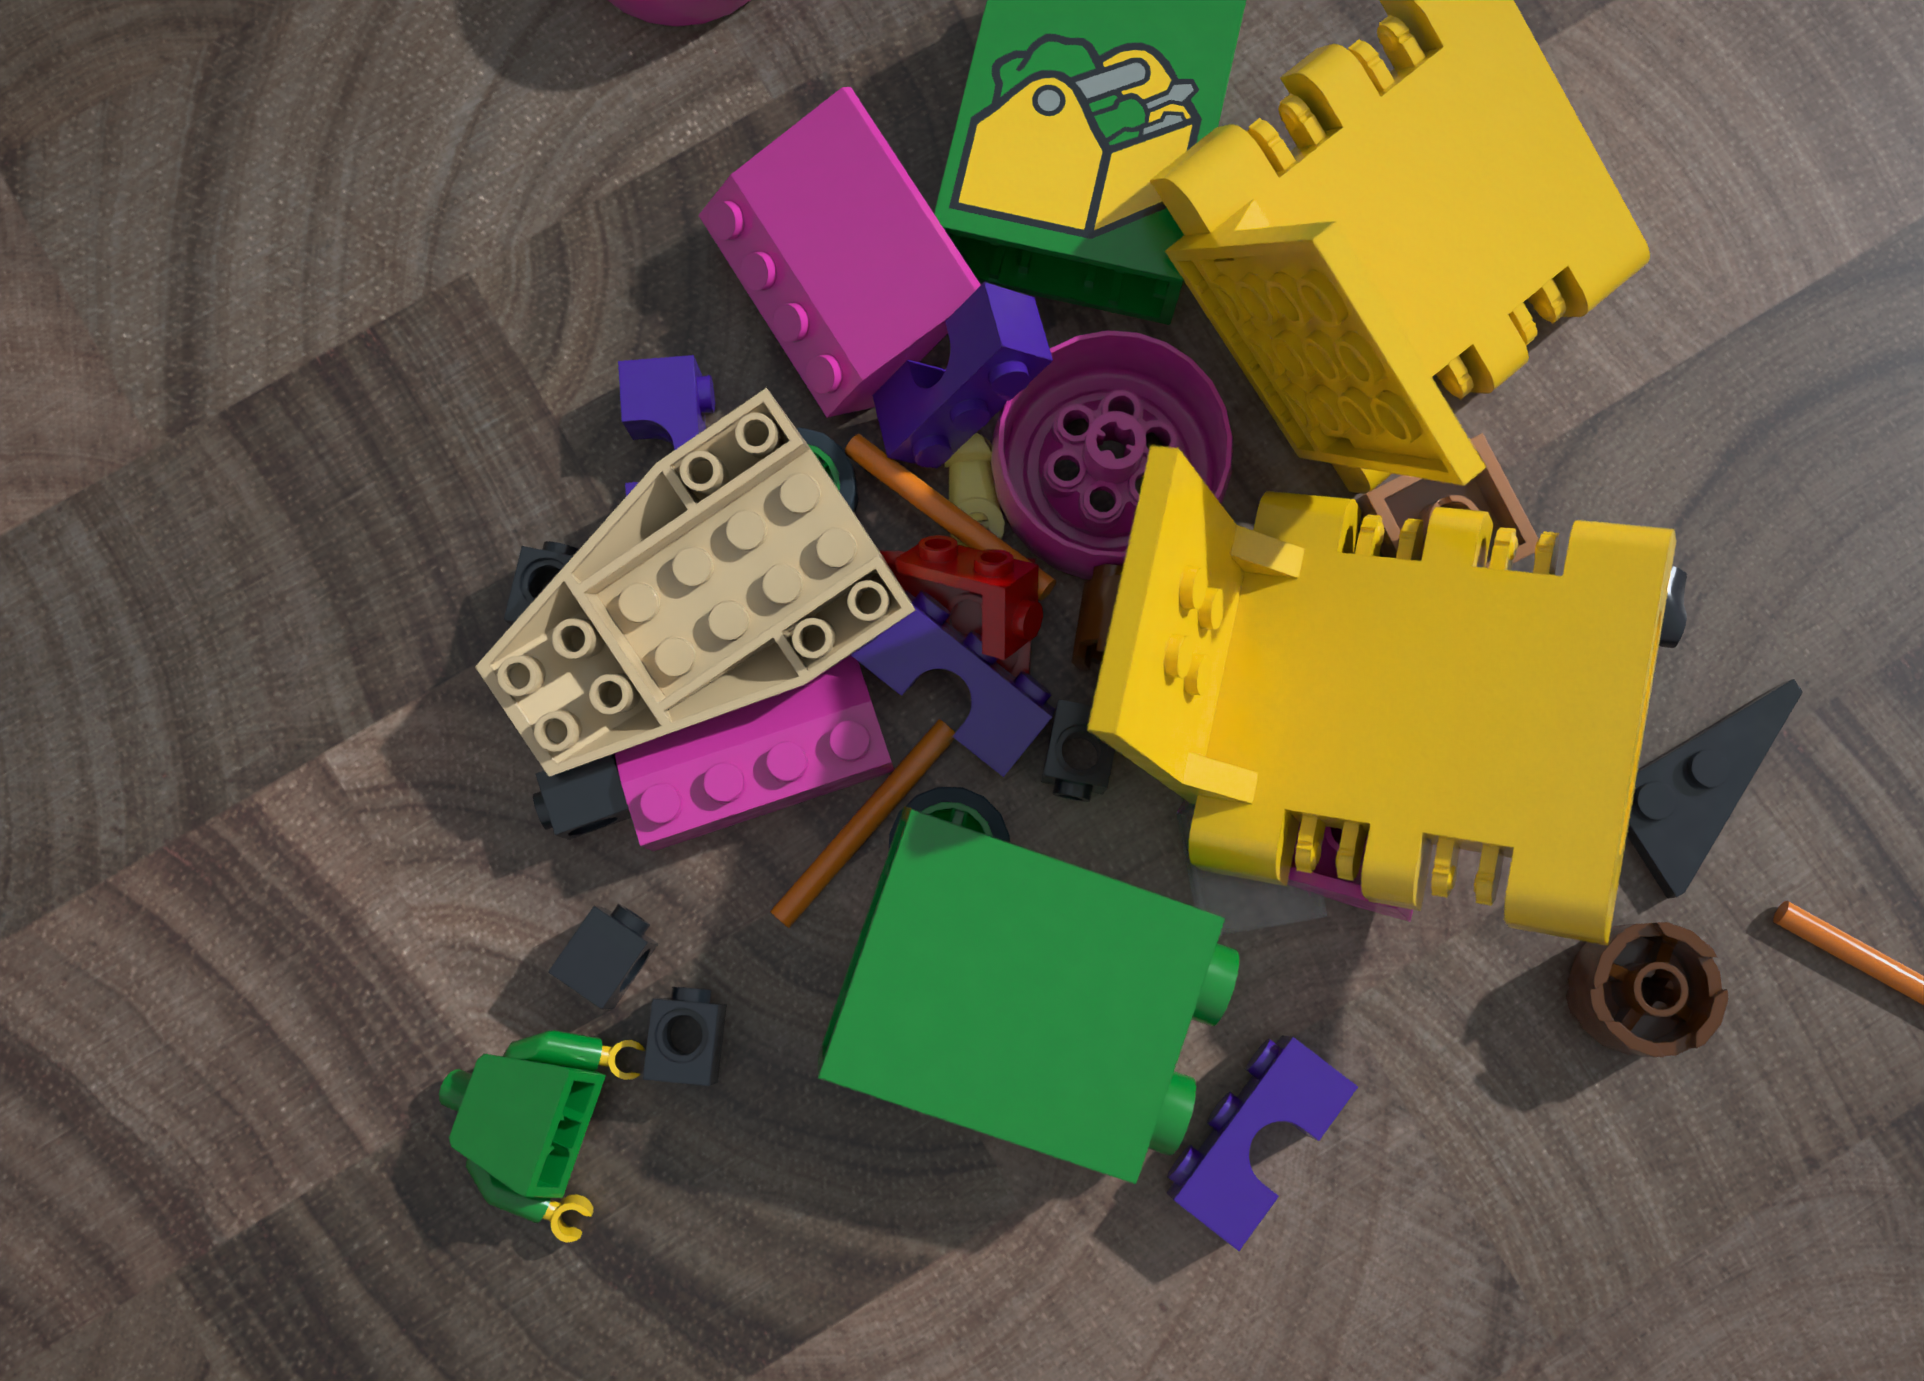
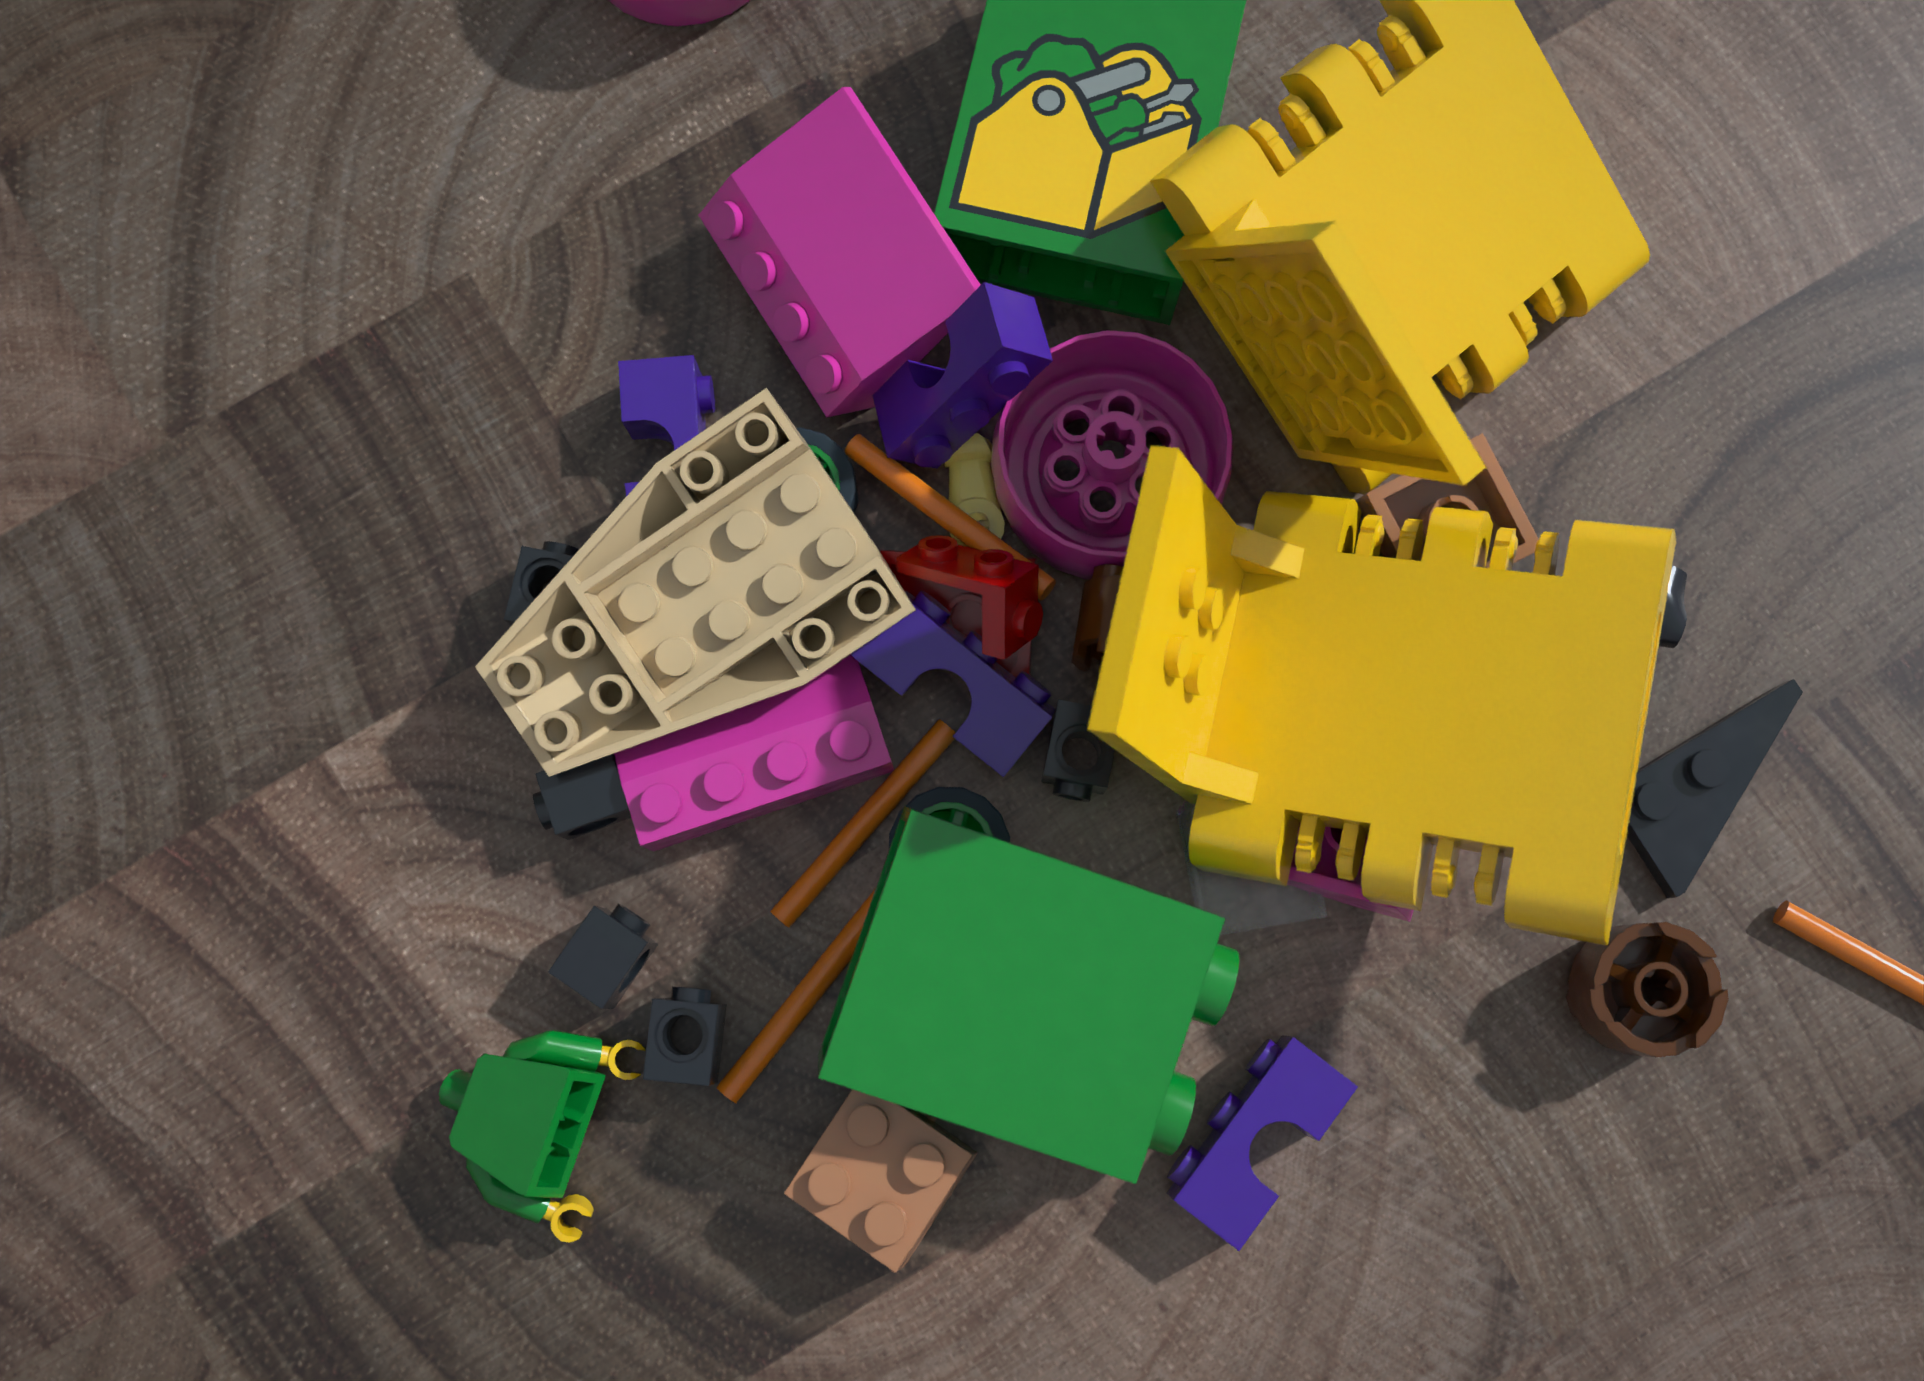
(794, 1008): none -> orange bar
(881, 1176): none -> nougat brick

